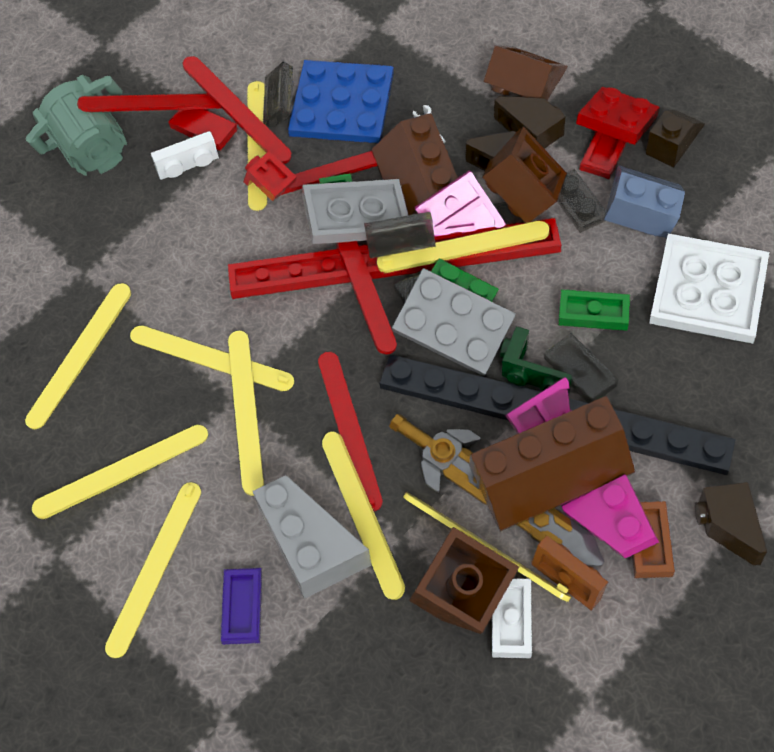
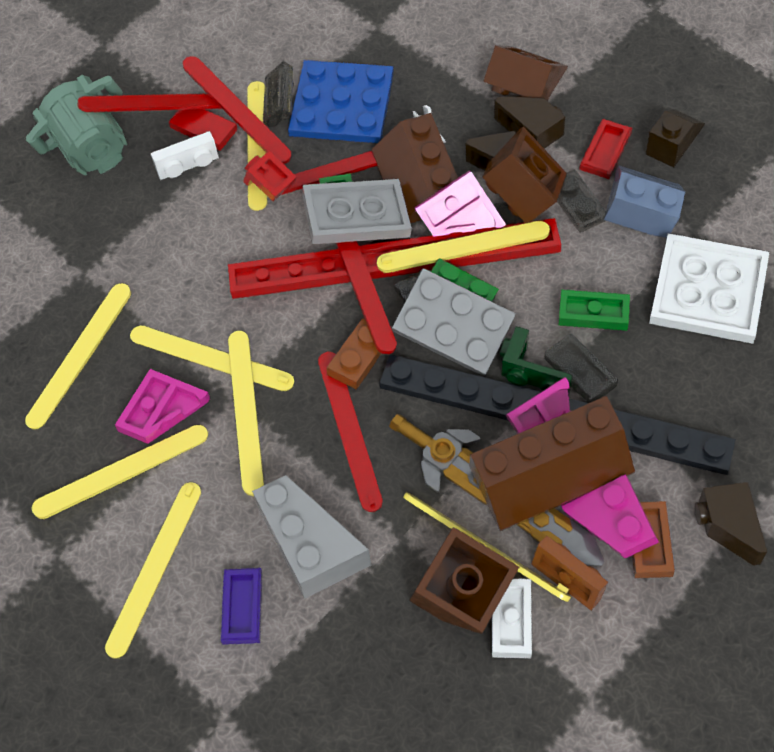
(159, 406): none -> dark pink wing
(354, 357): none -> dark orange plate
(363, 516): light yellow piece -> none
(400, 234): clear smoke plate -> none
(618, 115): red plate -> none

